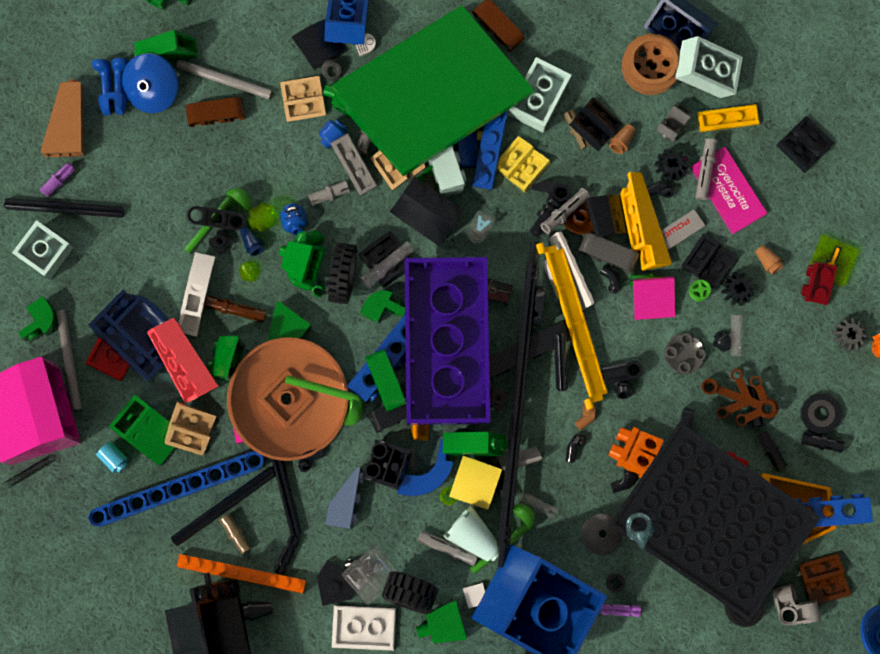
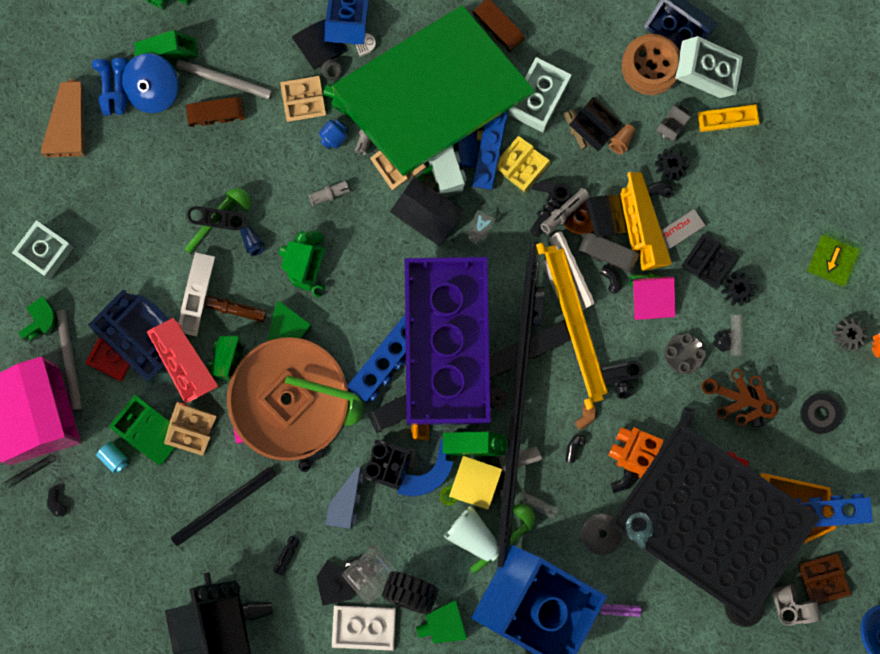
(53, 504): none -> black arm
(57, 180): medium lavender axle -> none
(63, 207): black axle -> none
(167, 489): blue beam -> none
(227, 241): black plate -> none
(235, 533): dark tan pin -> none
(241, 573): orange piece -> none
(249, 271): clear neon green piece -> none
(262, 217): clear neon green head -> none
(287, 498): black axle -> none
(293, 218): blue head -> none
(342, 273): black tyre -> none
(353, 164): light grey tile -> none
(378, 270): clear pin -> none
(379, 251): black slope -> none
(379, 302): green brick -> none
(385, 380): green beam -> none
(446, 547): light grey pin -> none
(474, 594): white tile -> none
(499, 291): black tile -> none
(560, 361): black axle -> none
(610, 586): black bush -> none
(702, 288): bright green wheel -> none
(706, 169): light grey pin -> none
(731, 193): dark pink tile -> none
(769, 260): medium nougat cone -> none
(771, 450): black axle -> none
(805, 144): black slope -> none
(819, 282): dark red bracket -> none
(822, 442): black pin -> none

